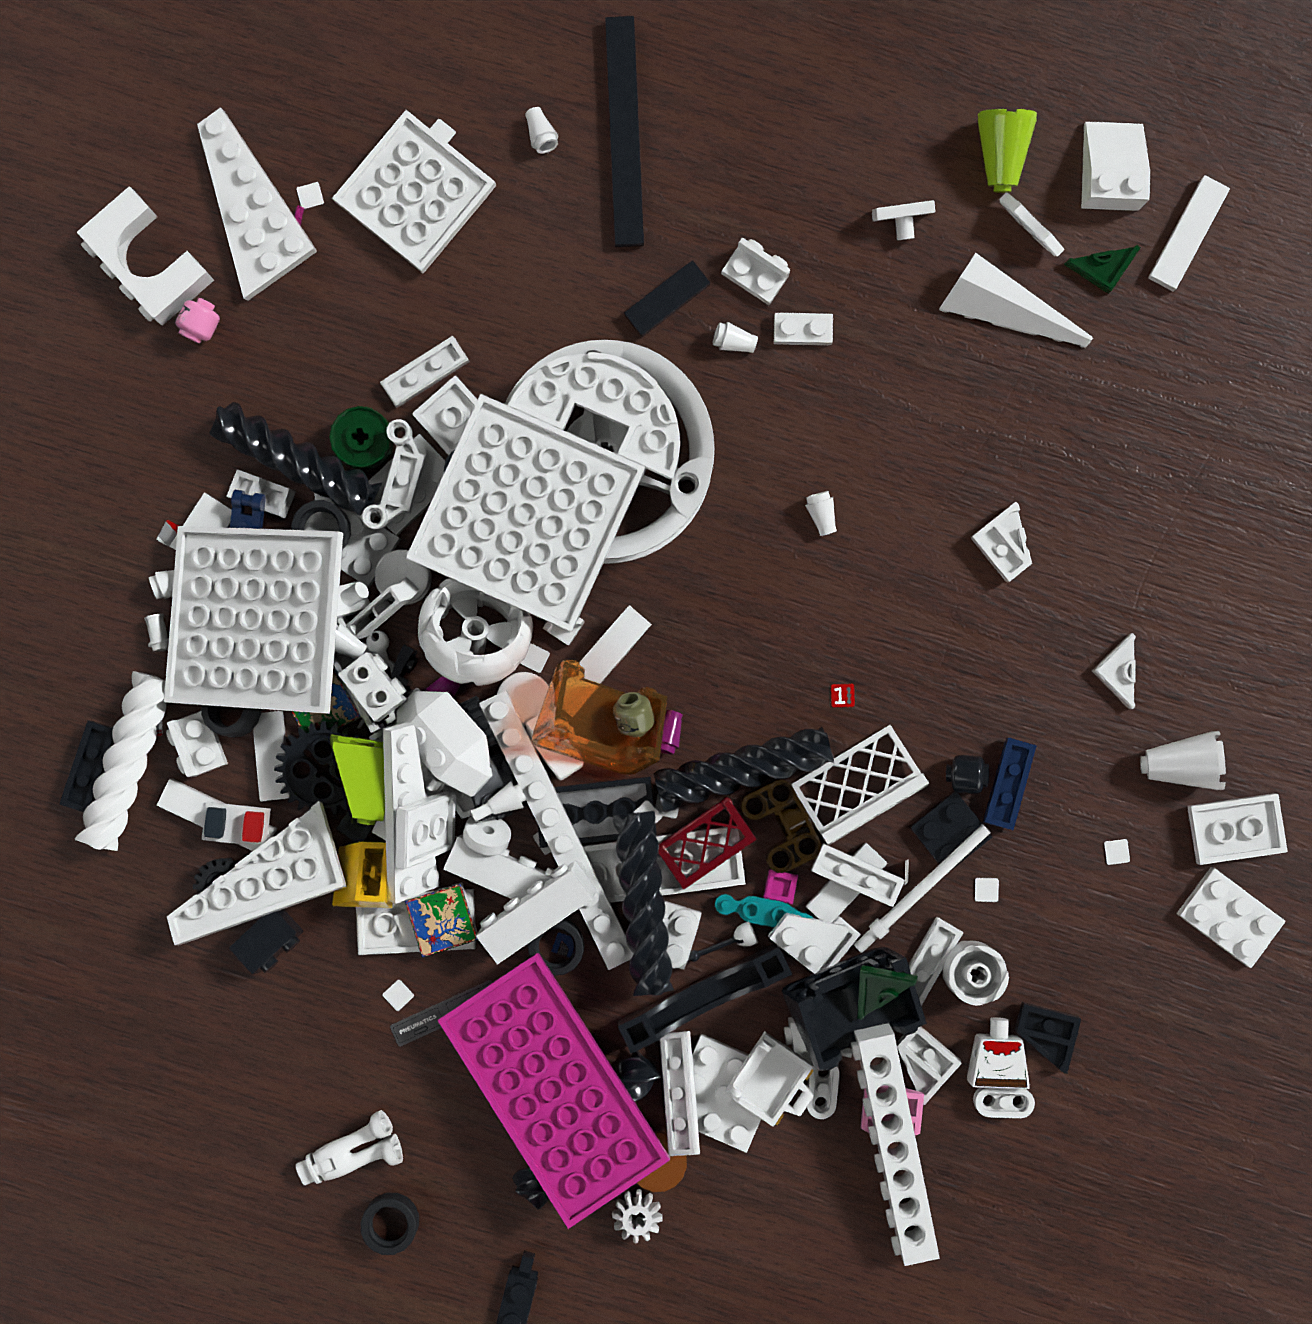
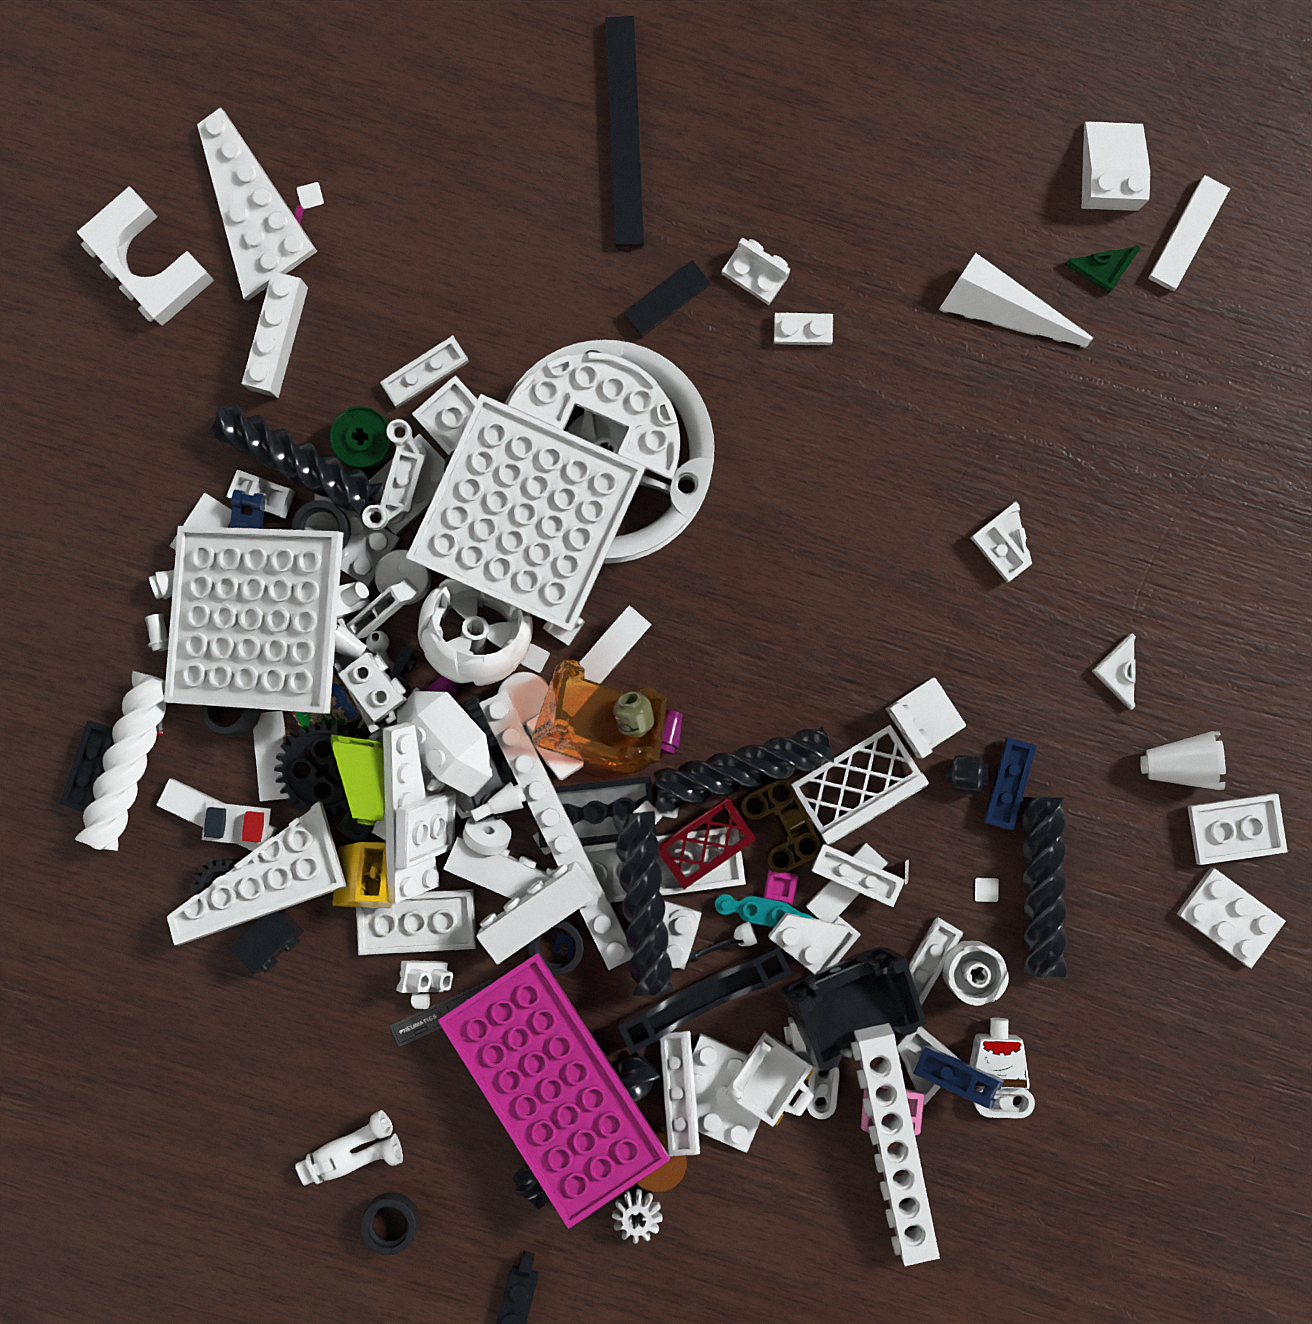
(168, 533): light grey sticker -> none
(196, 745): white bracket -> none
(197, 320): bright pink head -> none
(275, 334): none -> white brick
(398, 995): white sticker -> none
(404, 923): white sticker -> none
(414, 191): white plate -> none
(420, 1000): none -> white hand
(424, 977): none -> white hips
(441, 919): tile -> none
(443, 130): white sticker -> none
(541, 132): white cone -> none
(733, 338): white cone -> none
(822, 512): white cone -> none
(842, 695): red sticker -> none
(880, 927): white bar -> none
(880, 987): dark green tile -> none
(903, 216): white tile -> none
(925, 717): none -> white bracket
(947, 827): black plate -> none
(957, 1076): none -> dark blue plate
(1005, 144): lime cone -> none
(1025, 219): white tile -> none
(1045, 885): none -> black piece
(1049, 1032): black wing -> none
(1117, 851): white sticker -> none

